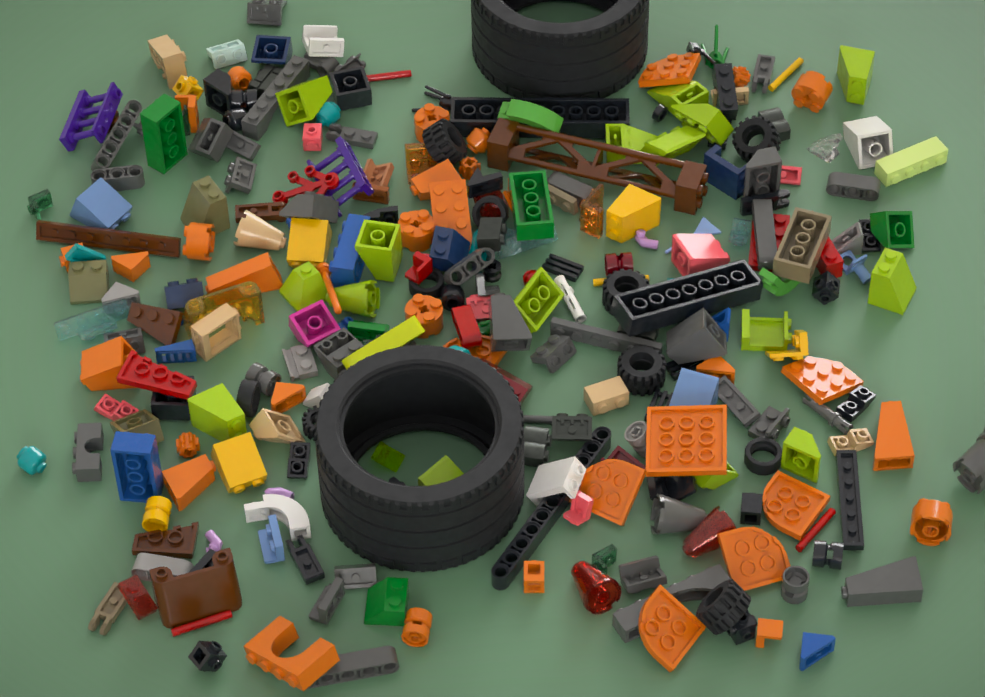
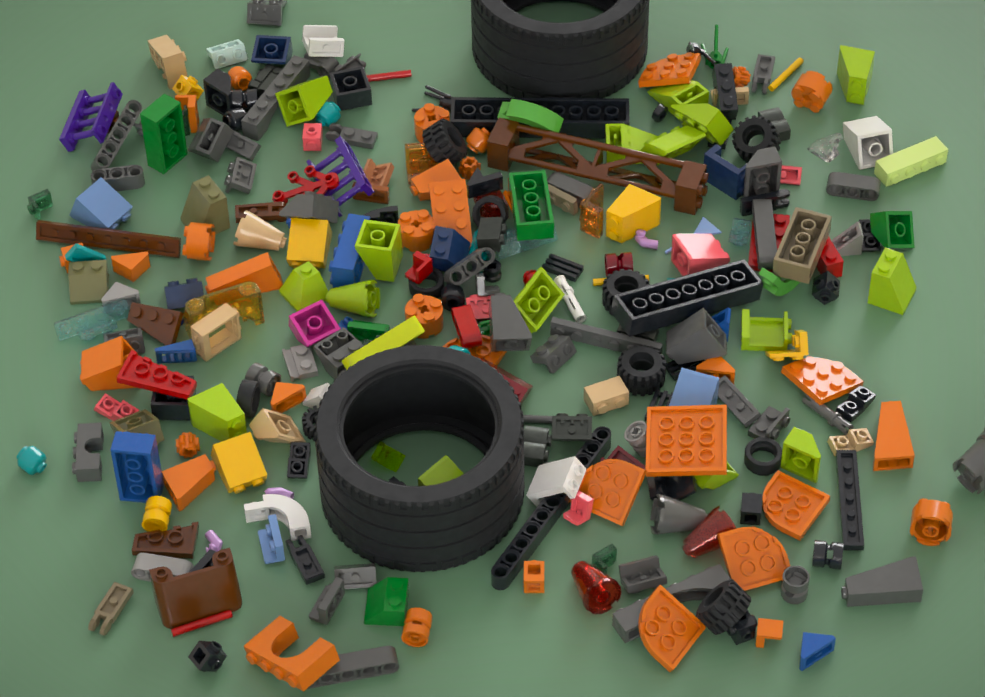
(137, 597): clear red plate -> none
(323, 268): orange piece -> none
(815, 530): red bar -> none
(856, 266): medium blue bracket -> none

